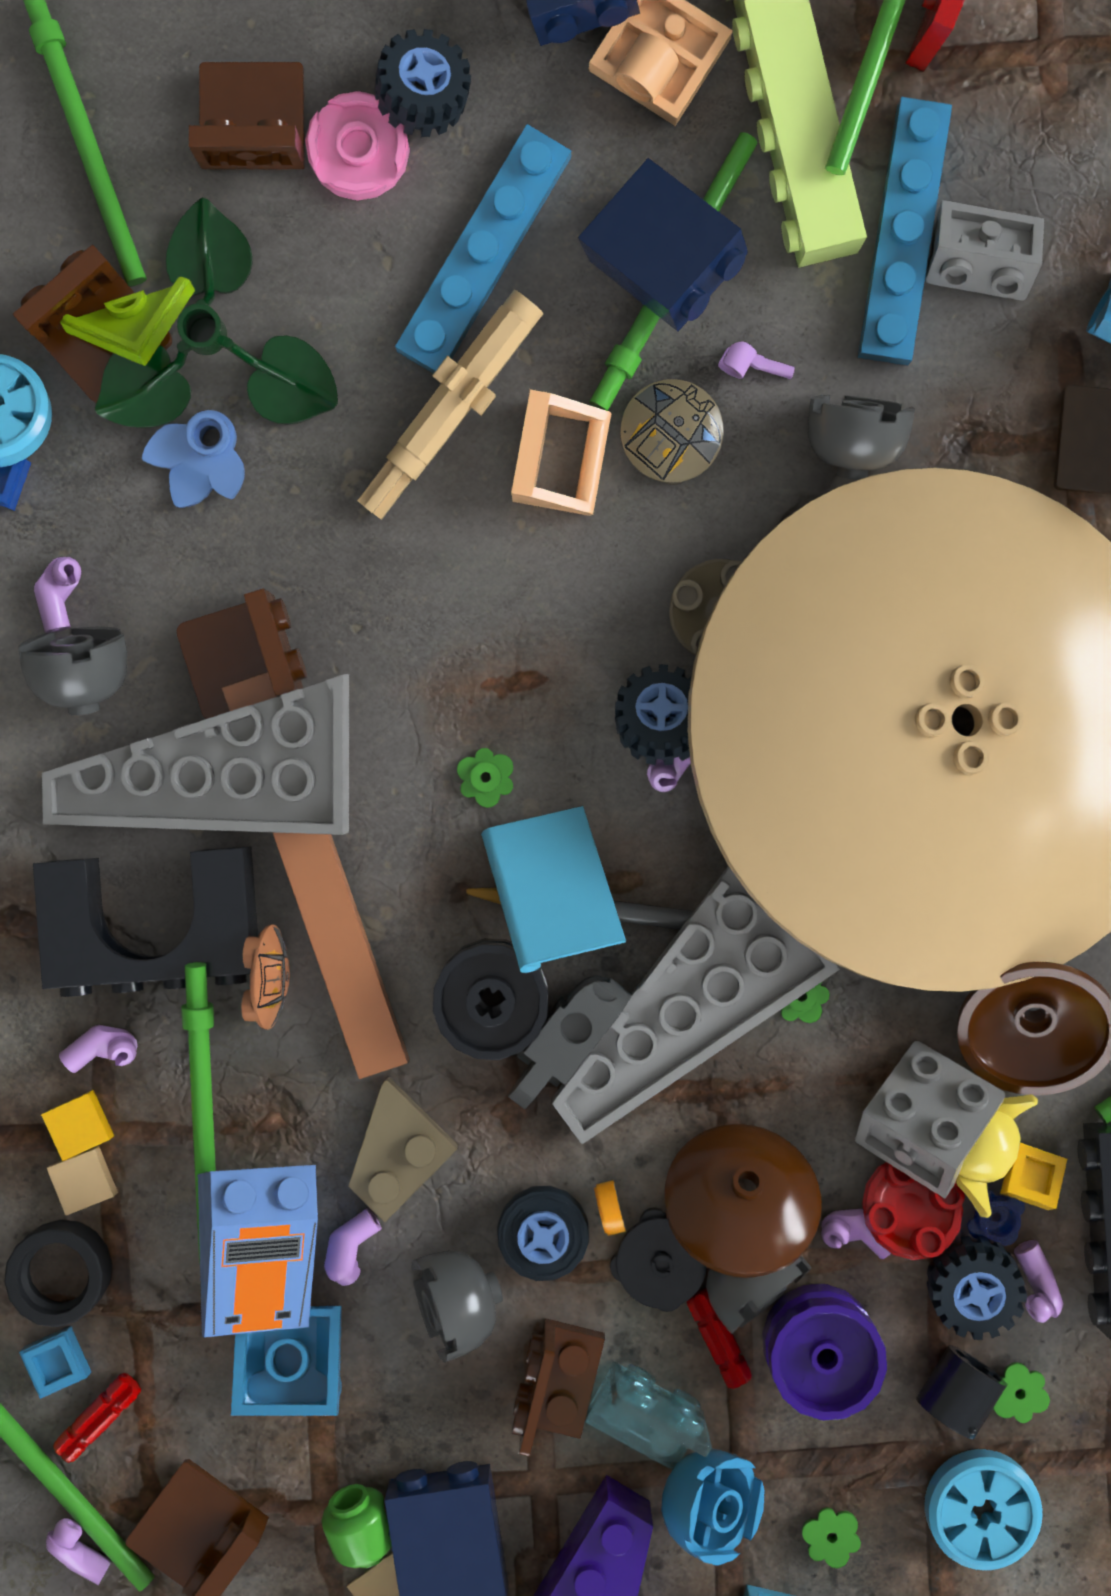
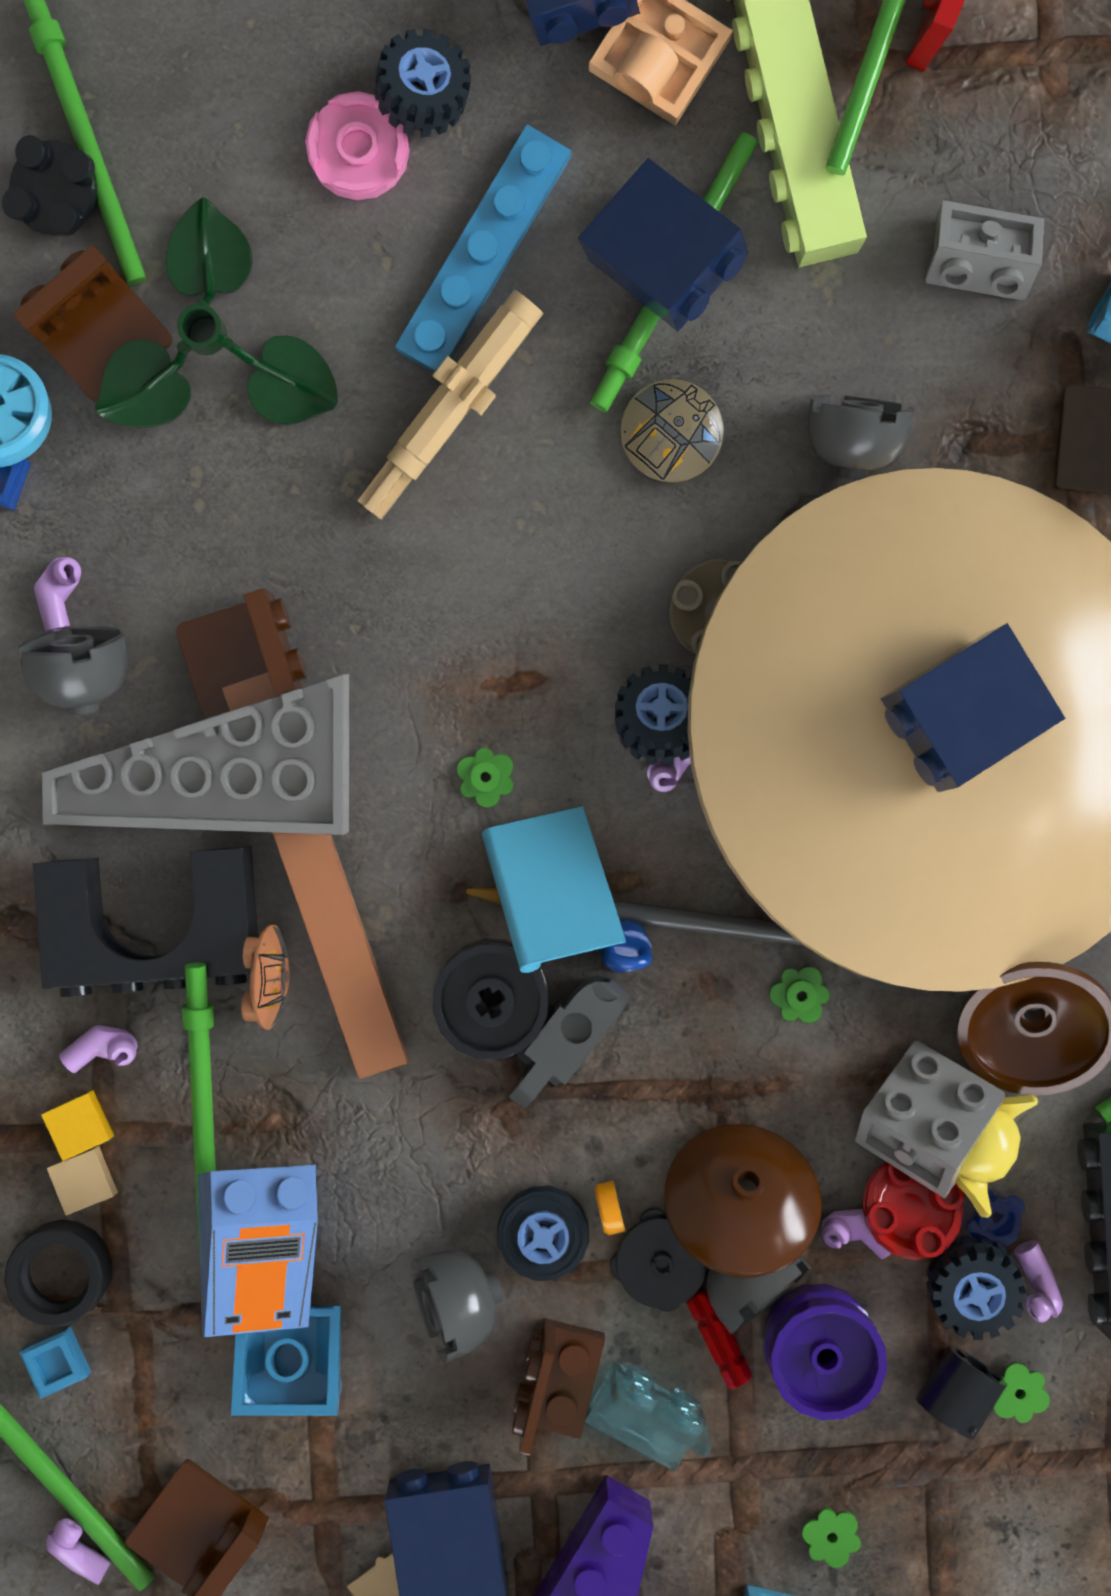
(50, 186): none -> black piece
(97, 1417): red axle -> none
(133, 323): lime tile -> none
(194, 466): medium blue plate -> none
(250, 116): reddish brown bracket -> none
(343, 1246): lavender arm -> none
(357, 1526): bright green head -> none
(397, 1152): dark tan wing -> none
(524, 487): light nougat tile -> none
(630, 955): none -> blue tile
(702, 993): light grey wing -> none
(712, 1504): dark azure cylinder -> none
(742, 355): lavender hand -> none
(904, 231): dark azure plate -> none
(971, 709): none -> dark blue brick
(998, 1536): medium azure wheel -> none
(1035, 1177): yellow tile -> none

